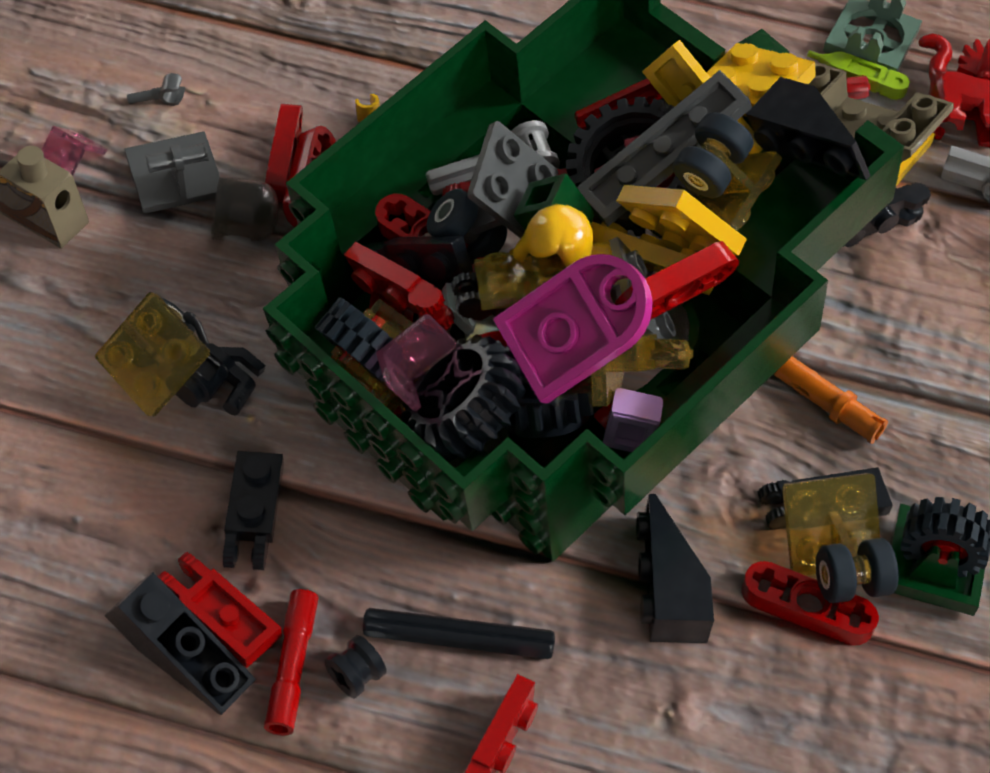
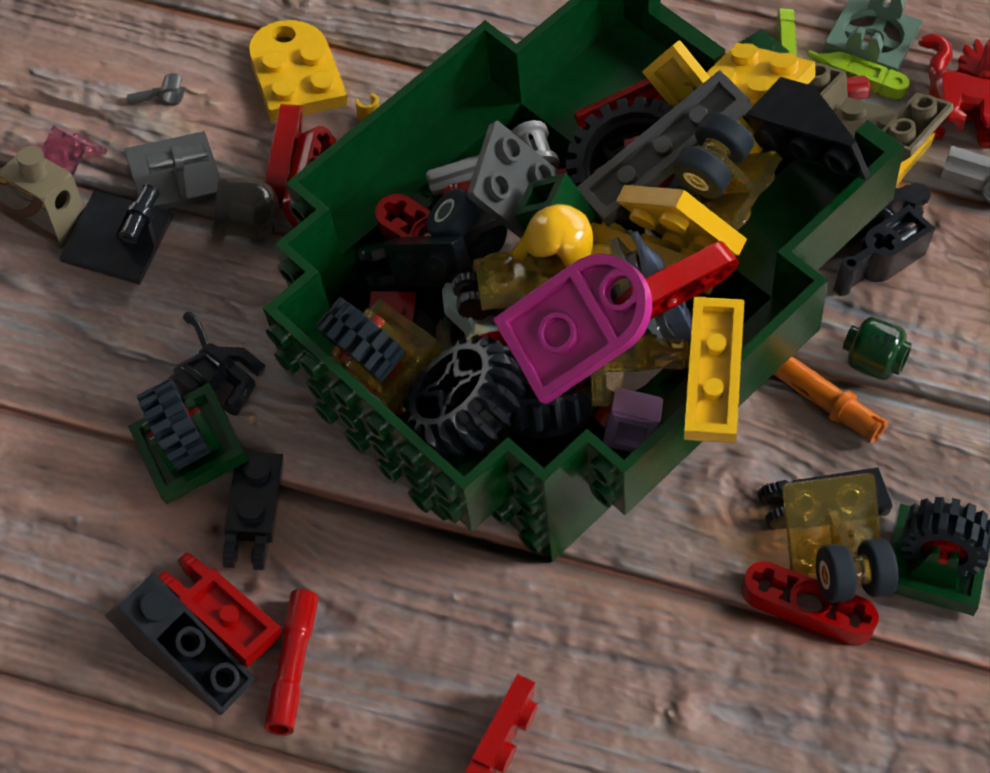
(118, 235): none -> black plate
(152, 353): clear yellow plate -> none
(185, 438): none -> dark green plate
(295, 70): none -> yellow plate
(355, 666): black wheel -> none
(397, 285): red hinge -> none
(412, 355): clear pink bracket -> none
(458, 633): black axle -> none
(651, 263): none -> sand blue piece
(677, 583): black slope -> none
(714, 370): none -> yellow plate
(786, 29): none -> lime piece
(877, 348): none -> dark green head
(886, 250): none -> black piece

